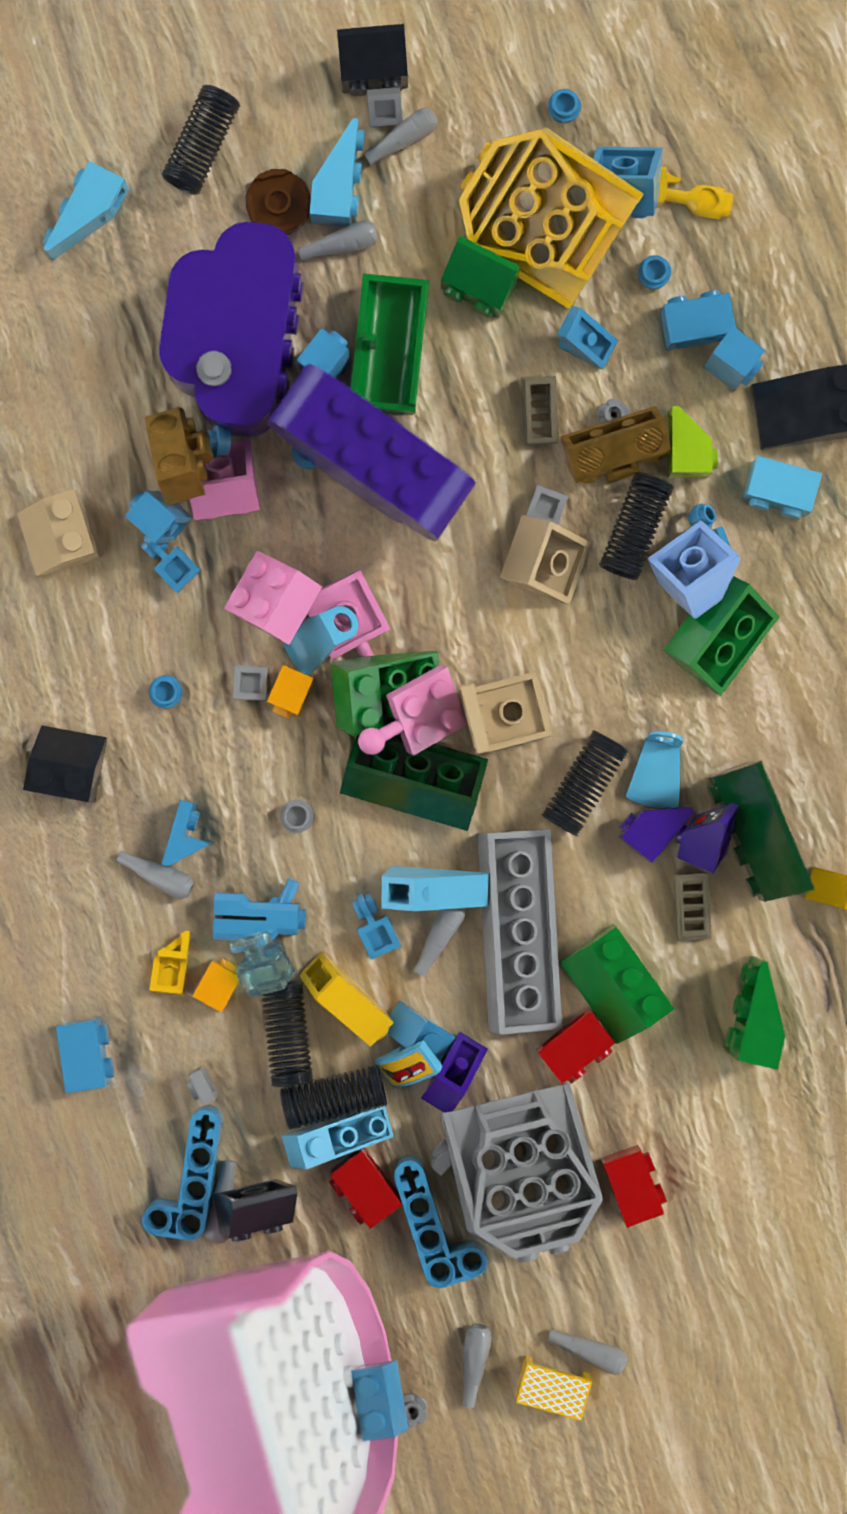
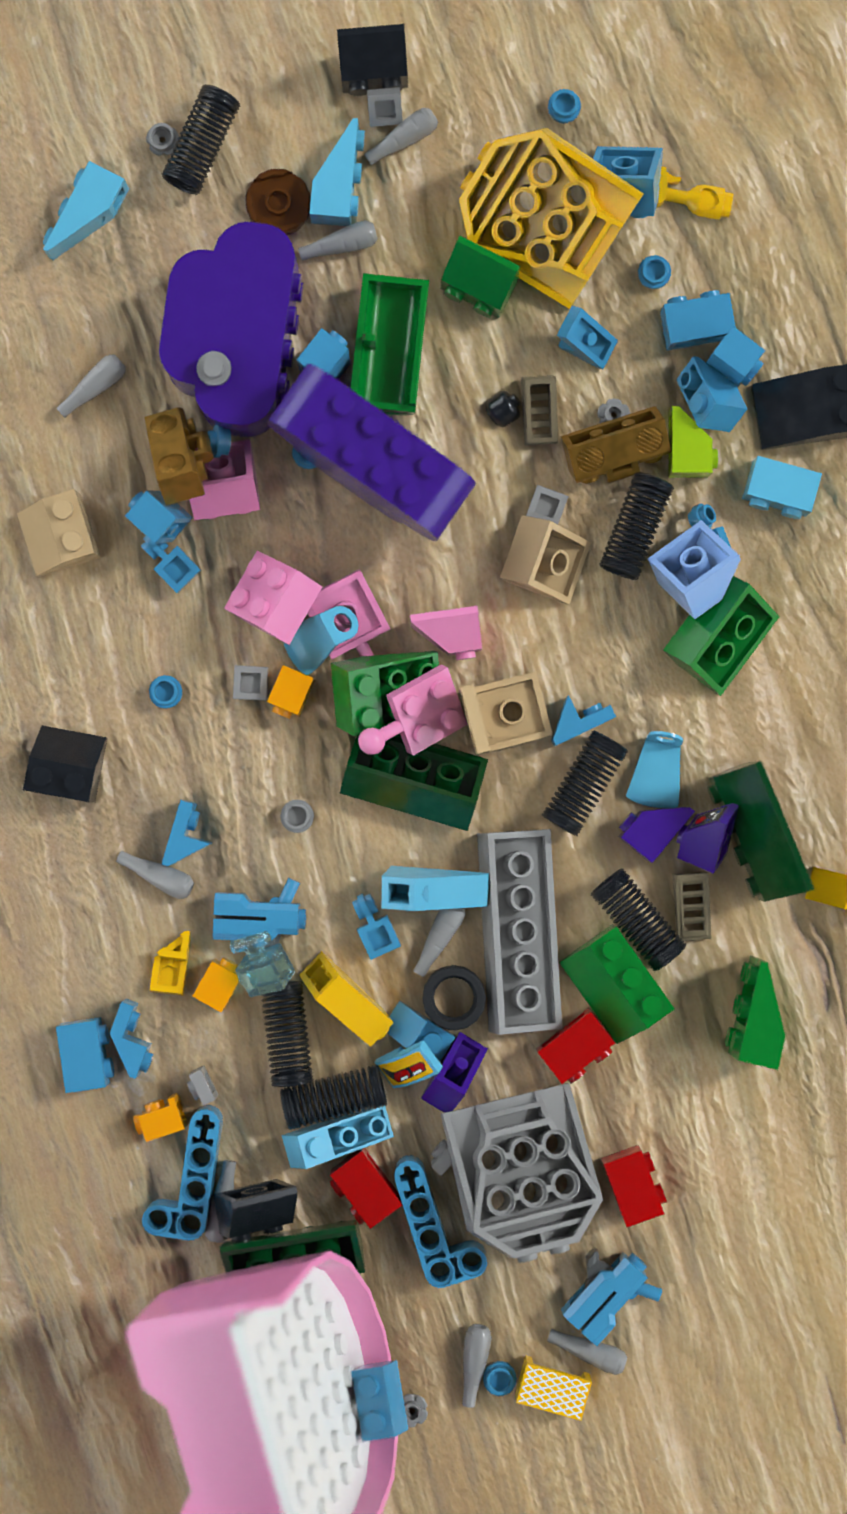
(98, 379): none -> light grey piece
(132, 1050): none -> dark azure slope
(158, 131): none -> light grey plate
(161, 1118): none -> light orange brick
(340, 1238): none -> dark green slope
(451, 630): none -> bright pink slope
(468, 1018): none -> black tyre
(499, 1378): none -> dark azure plate
(503, 408): none -> black piece
(571, 725): none -> dark azure slope
(606, 1292): none -> dark azure piece
(608, 889): none -> black piece
(711, 396): none -> dark azure slope

